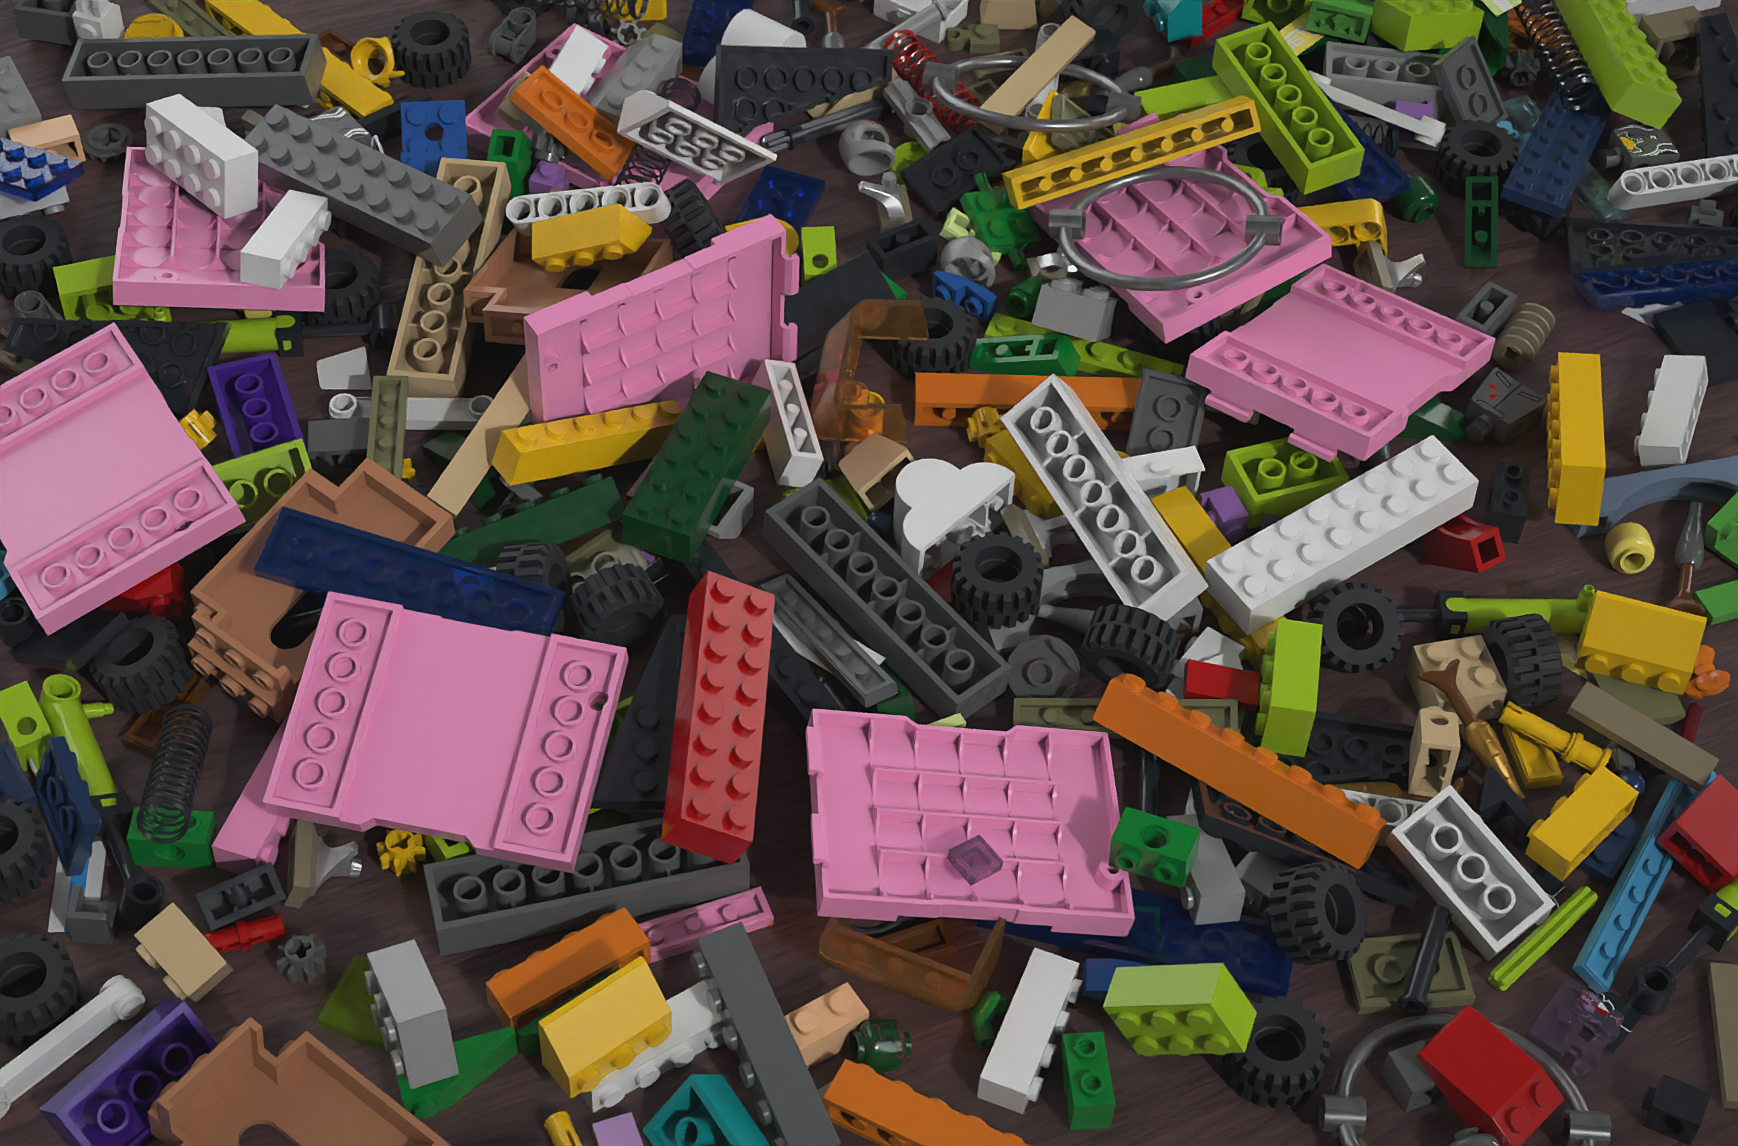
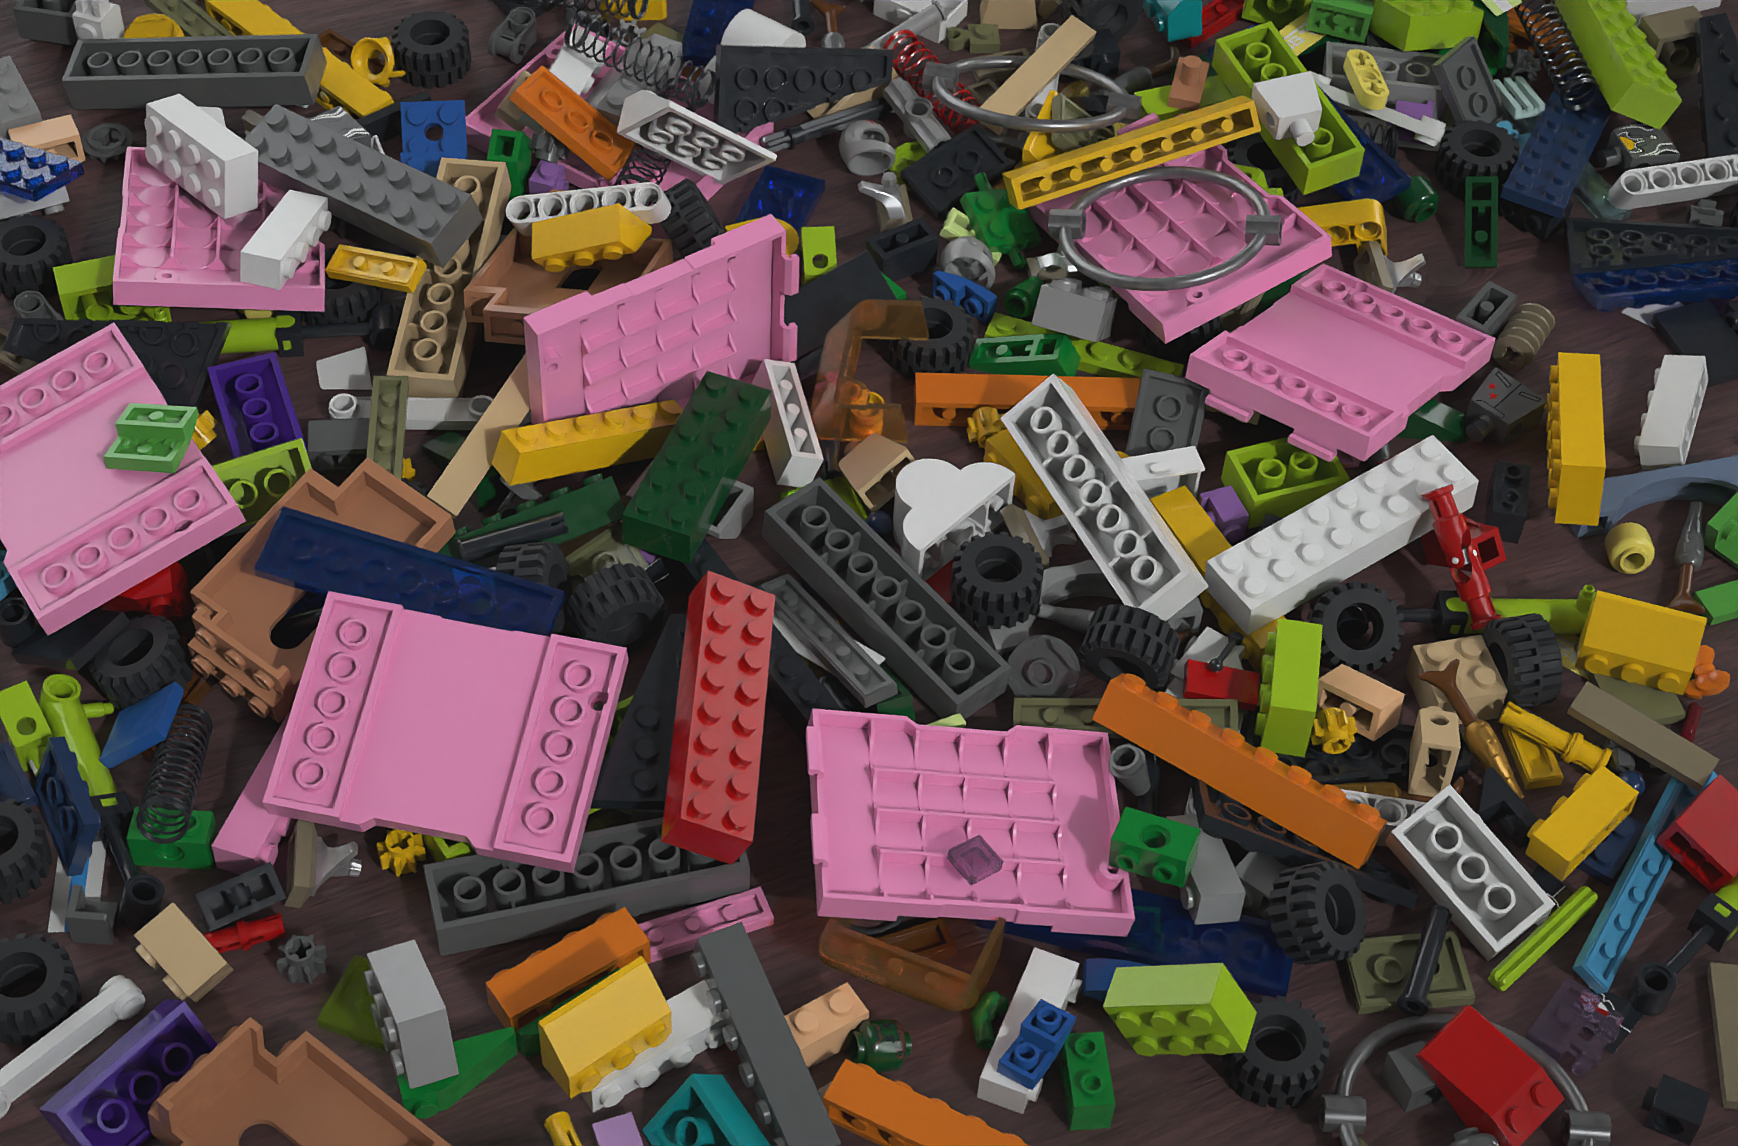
(142, 725): none -> blue tile
(152, 438): none -> bright green slope
(376, 268): none -> yellow tile
(521, 534): none -> black pin
(701, 103): none -> black piece
(1037, 1044): none -> blue slope
(1130, 768): none -> dark grey cone
(1188, 83): none -> nougat tile
(1234, 639): none -> black hinge
(1289, 107): none -> white torso
(1333, 730): none -> yellow gear
(1366, 79): none -> light yellow beam
(1371, 703): none -> light nougat brick
(1458, 547): none -> red piece
(1523, 95): none -> light aqua tile

